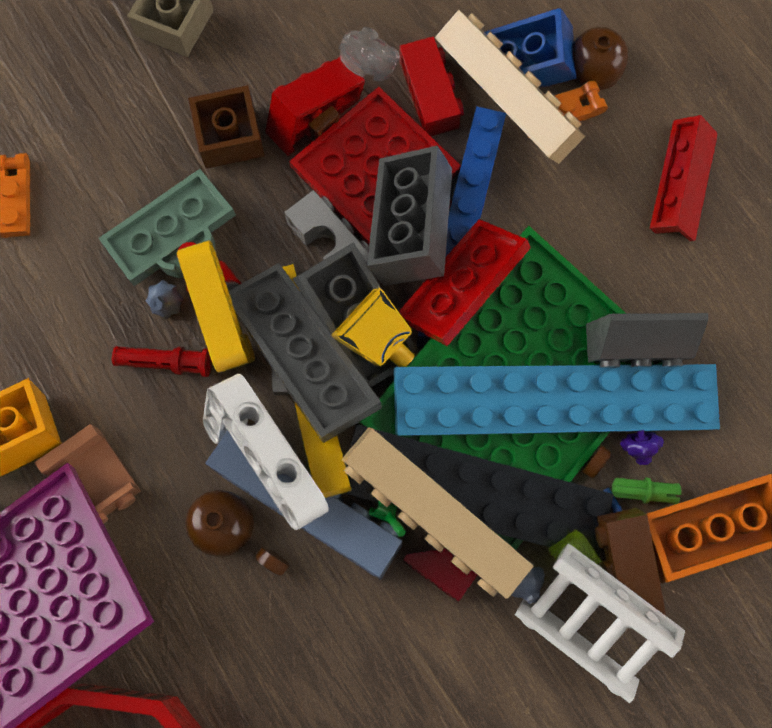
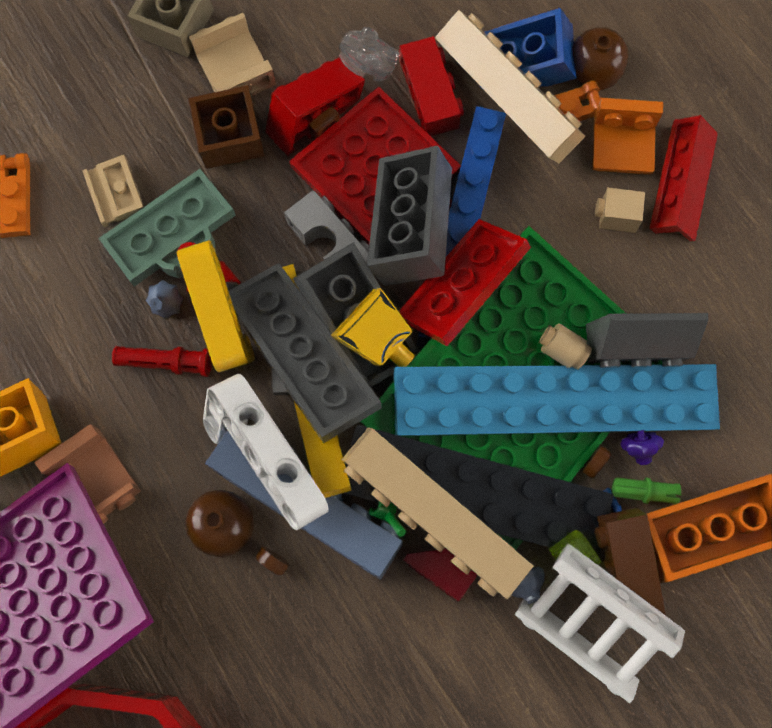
(113, 190): none -> tan plate
(232, 56): none -> tan panel
(565, 346): none -> tan brick
(620, 210): none -> tan brick
(625, 135): none -> orange bracket

